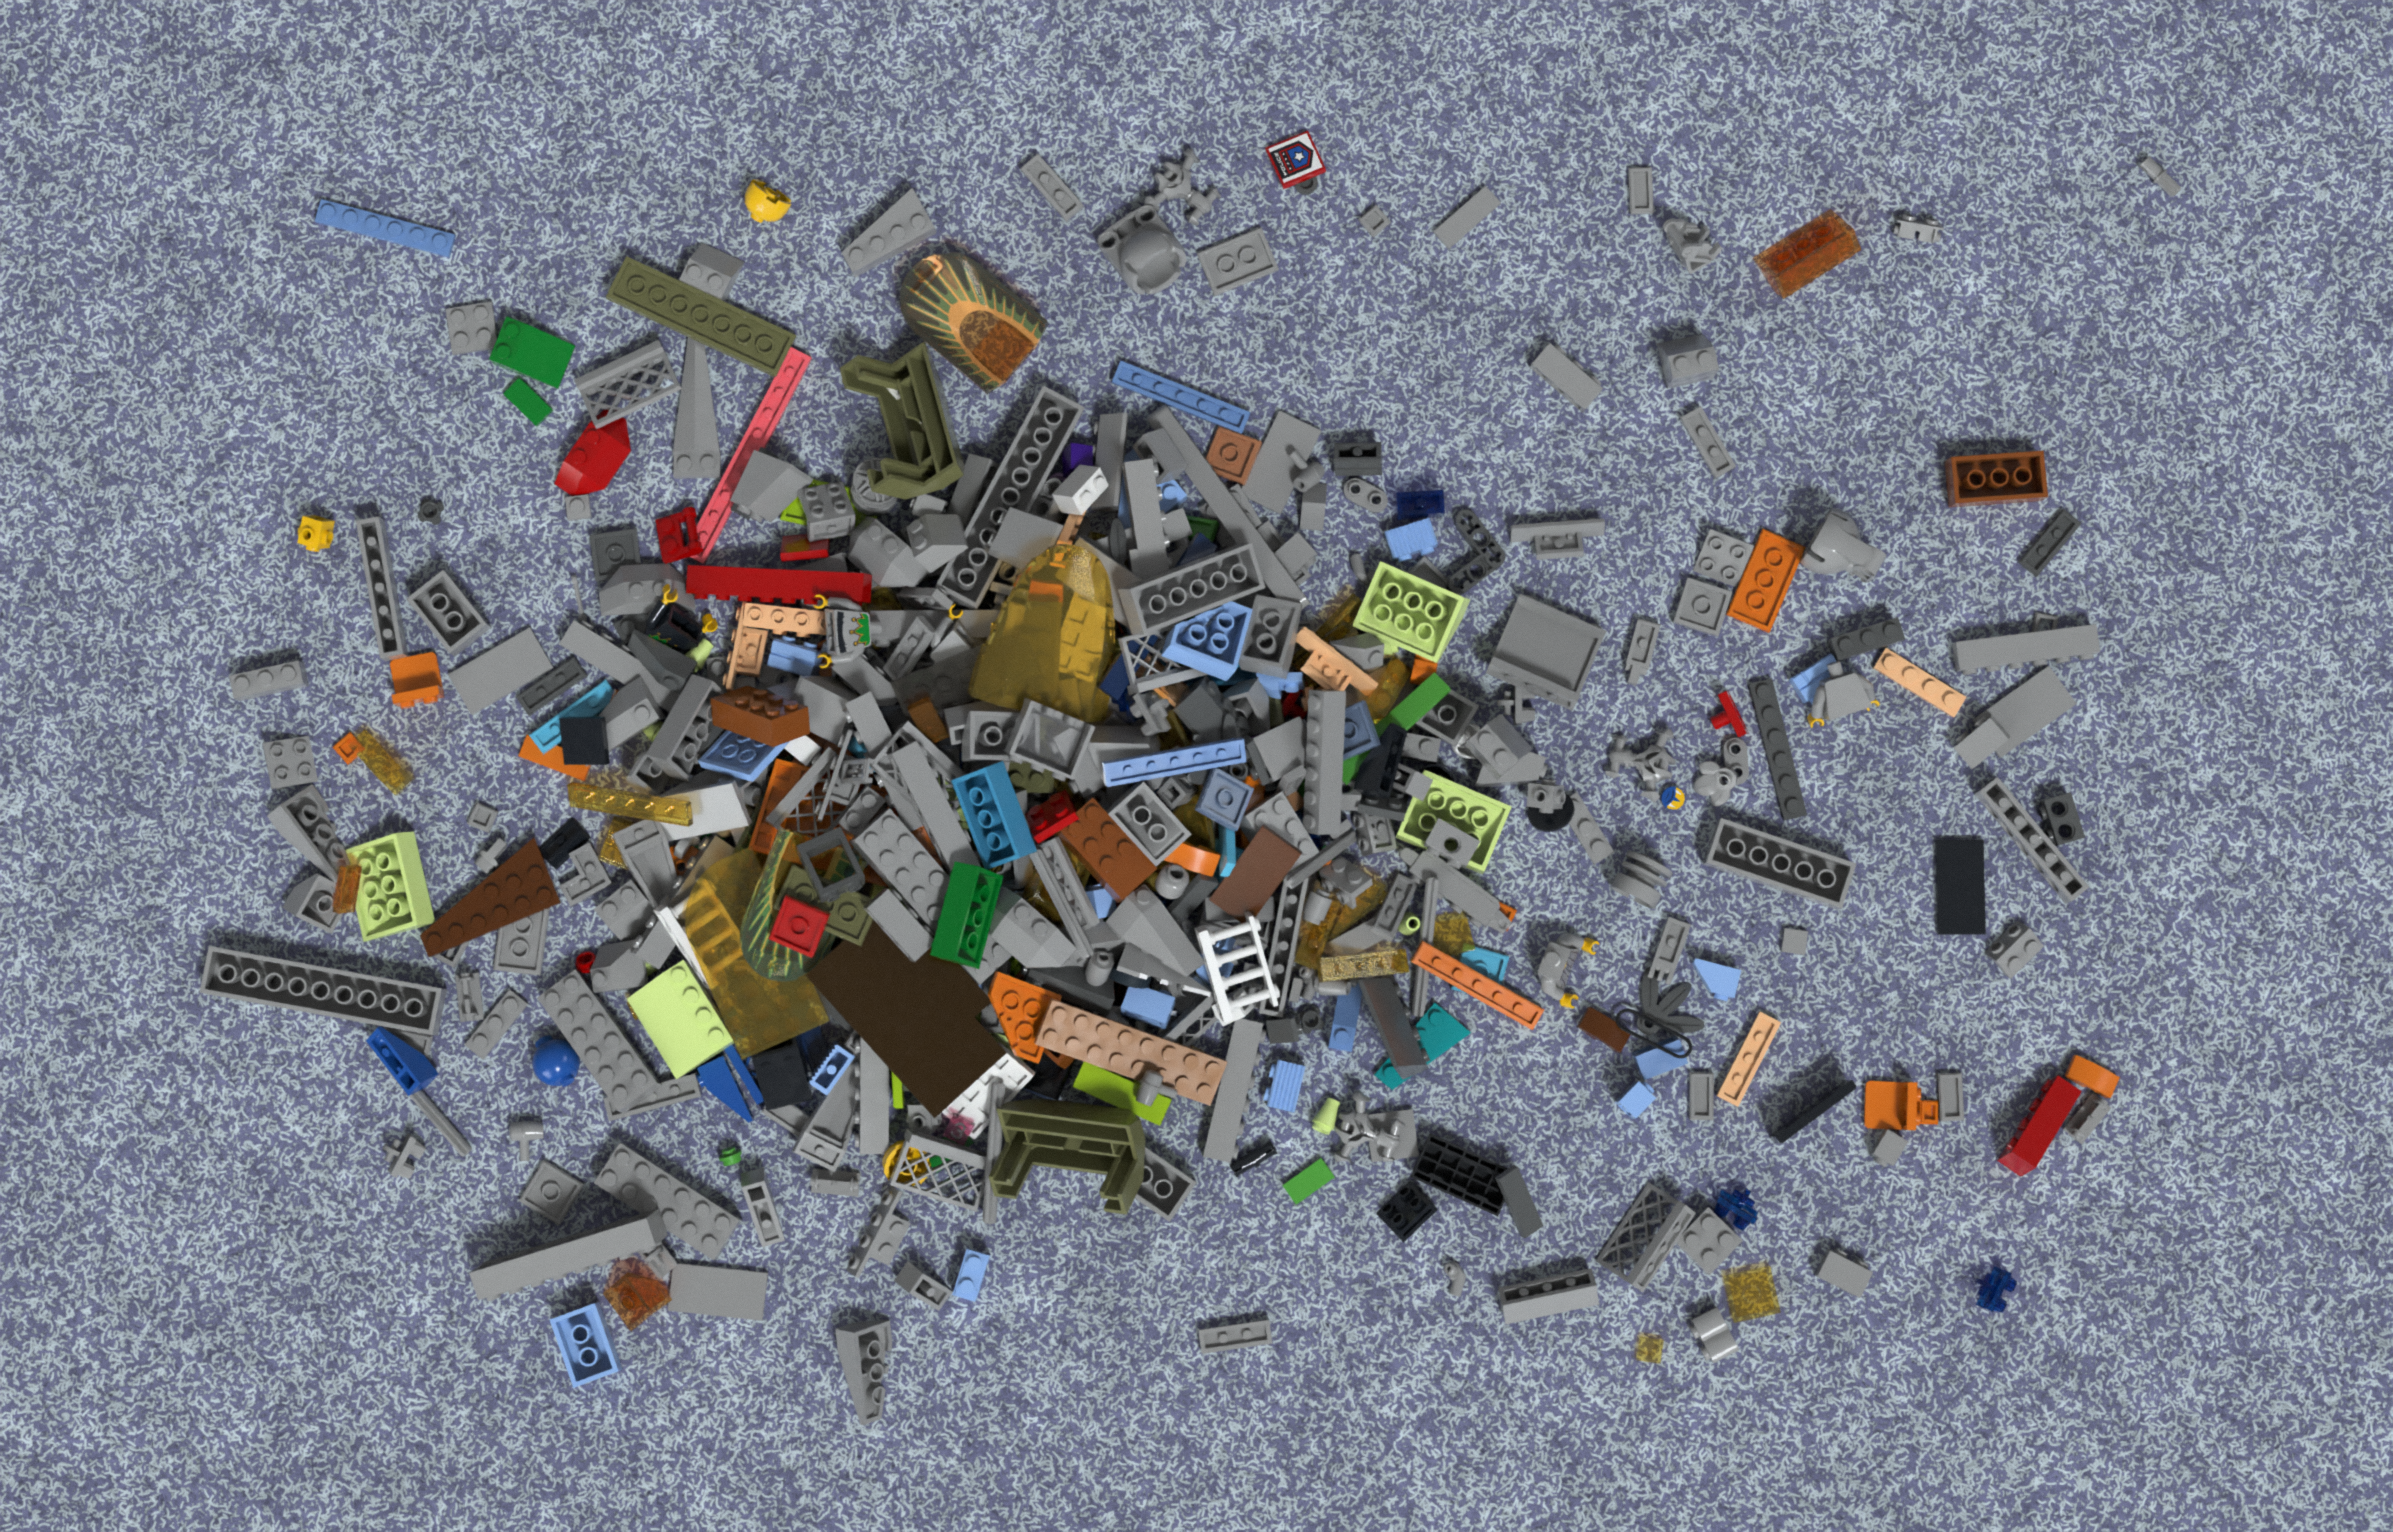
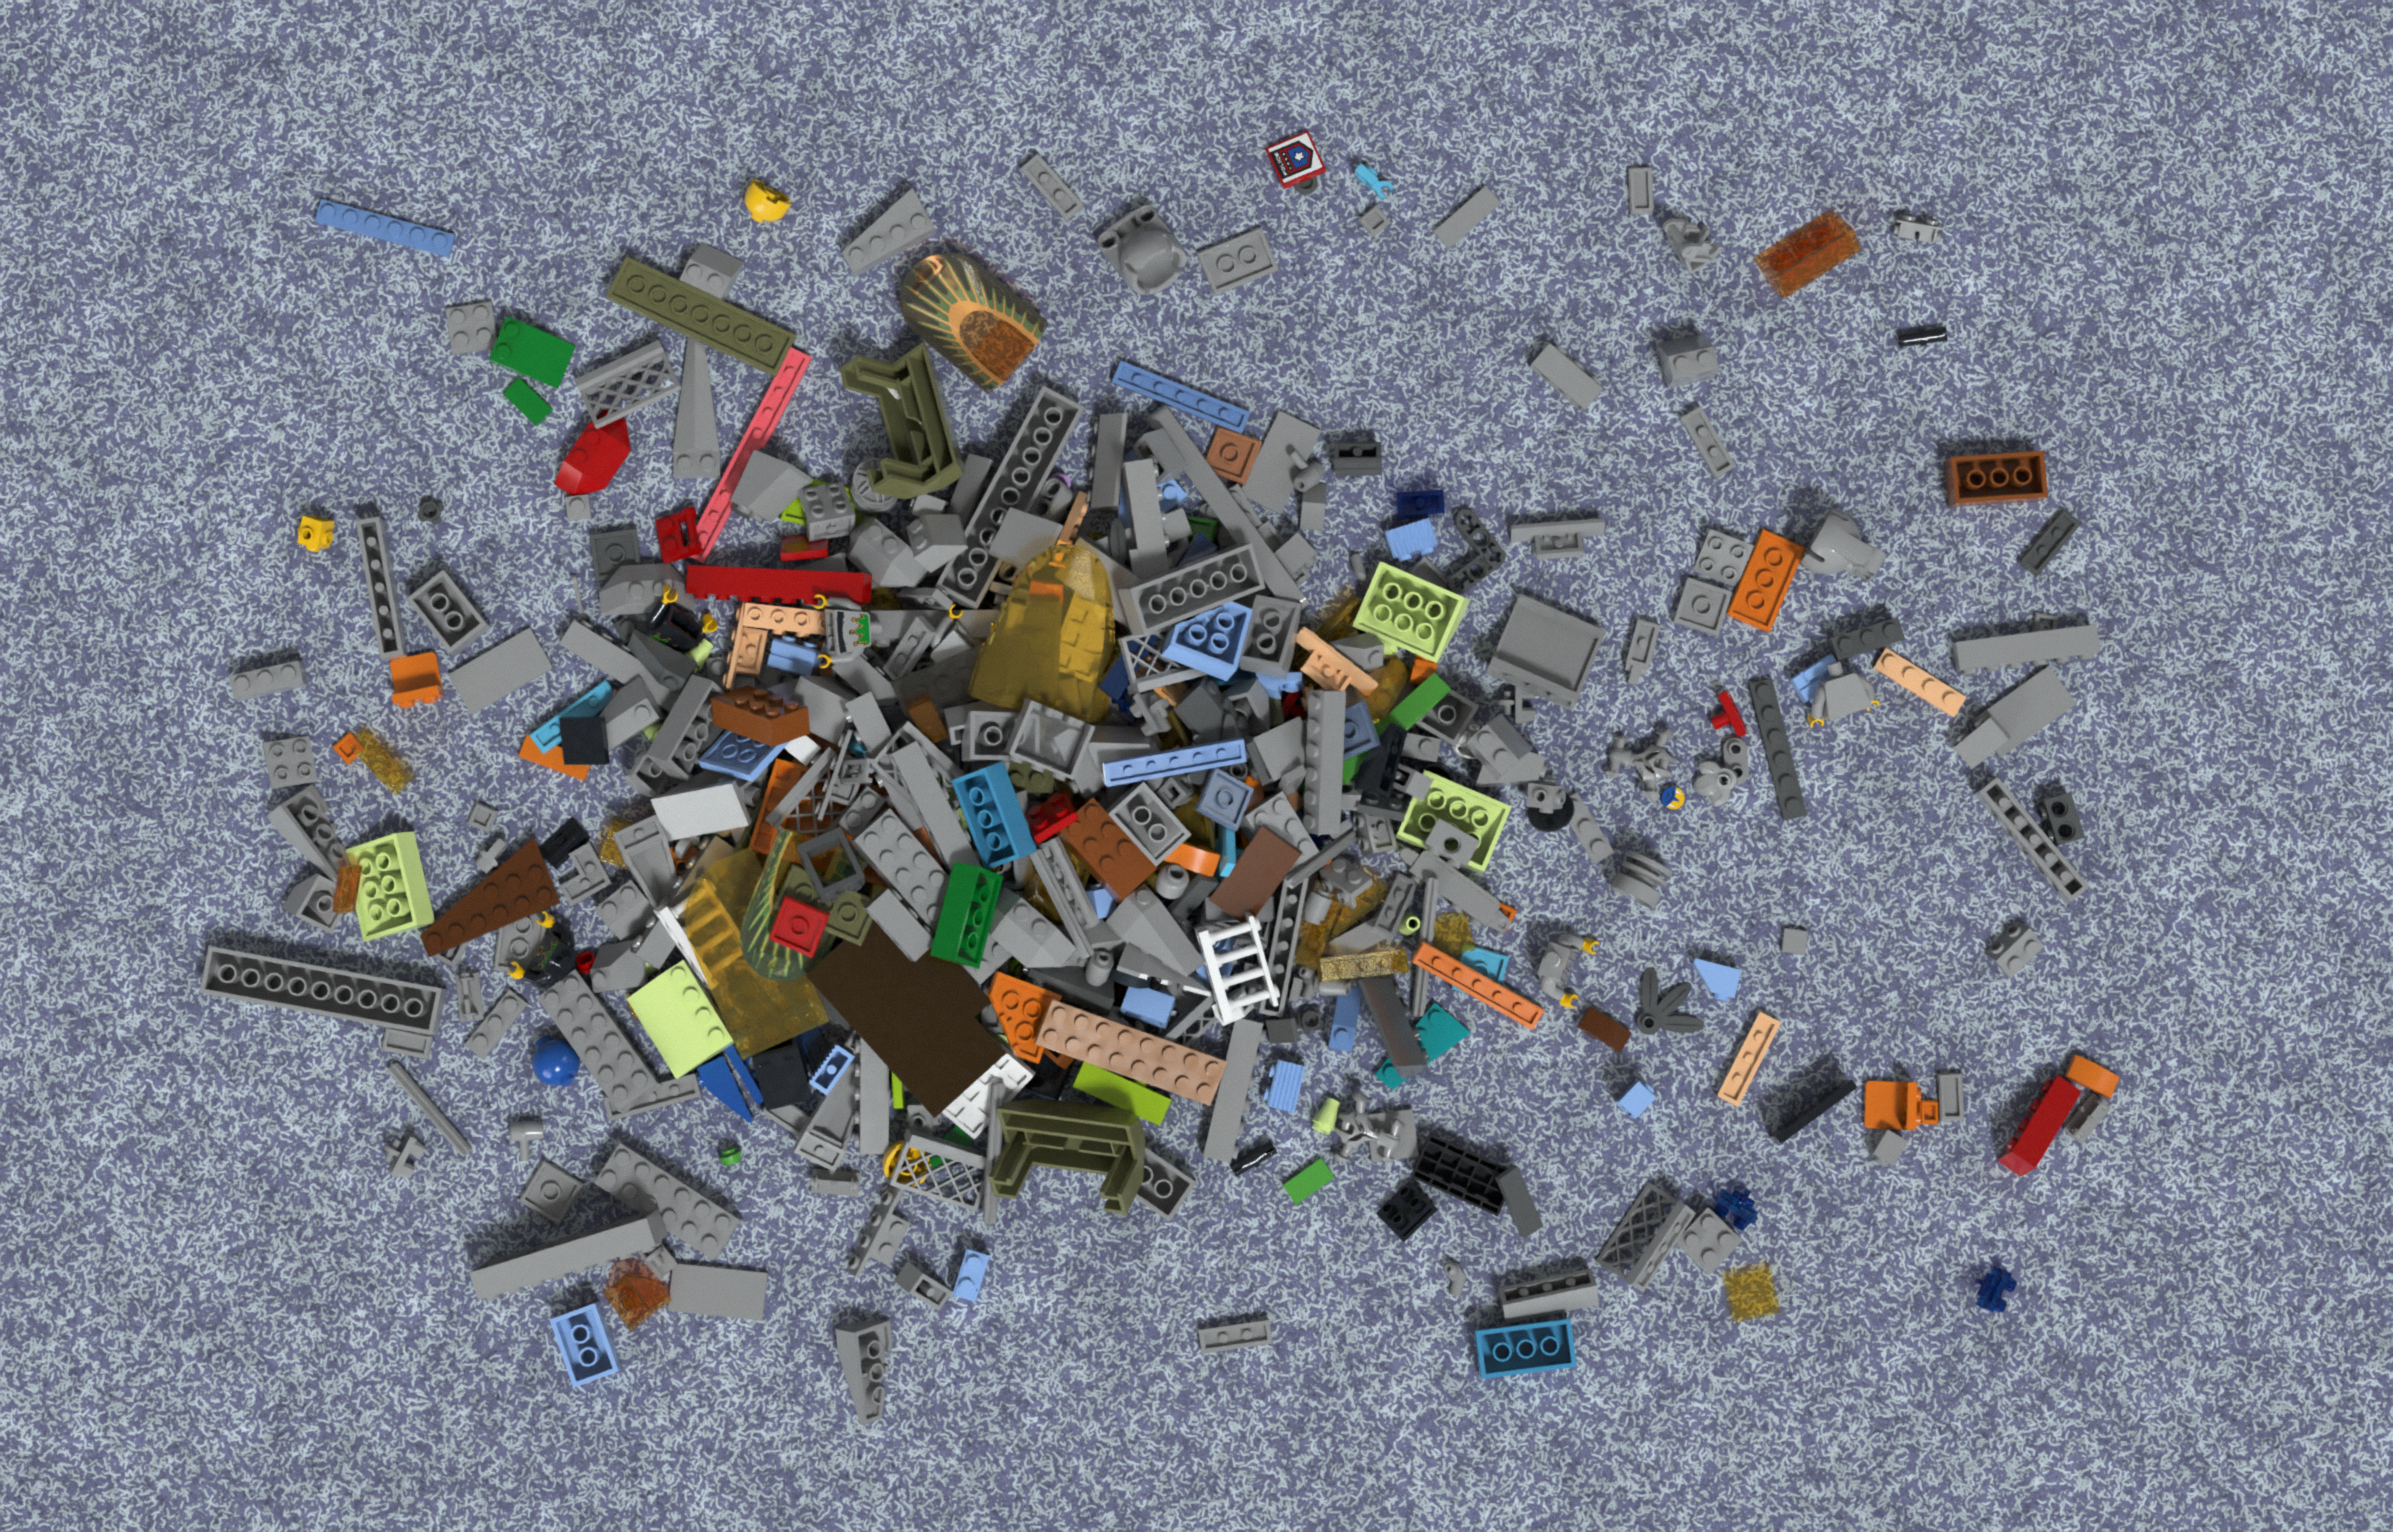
(404, 1062): blue slope -> none
(551, 686): dark grey tile -> none
(553, 956): none -> black torso
(630, 804): clear yellow tile -> none
(762, 1206): light grey slope -> none
(958, 1129): clear pink tile -> none
(1076, 455): dark purple brick -> none
(1080, 489): white brick -> none
(1150, 1087): light grey piece -> none
(1177, 184): light grey piece -> none
(1365, 495): light grey plate -> none
(1368, 177): none -> medium azure plate
(1525, 1348): none -> dark azure brick
(1649, 1349): clear yellow tile -> none
(1650, 1042): black piece -> none
(1654, 1061): medium blue hinge -> none
(1669, 949): light grey hinge -> none
(1701, 1096): light grey tile -> none
(1714, 1335): light grey brick -> none
(1779, 864): light grey brick -> none
(1844, 1273): light grey brick -> none
(1922, 337): none -> black pin
(1960, 887): black tile -> none
(2160, 177): light grey axle -> none

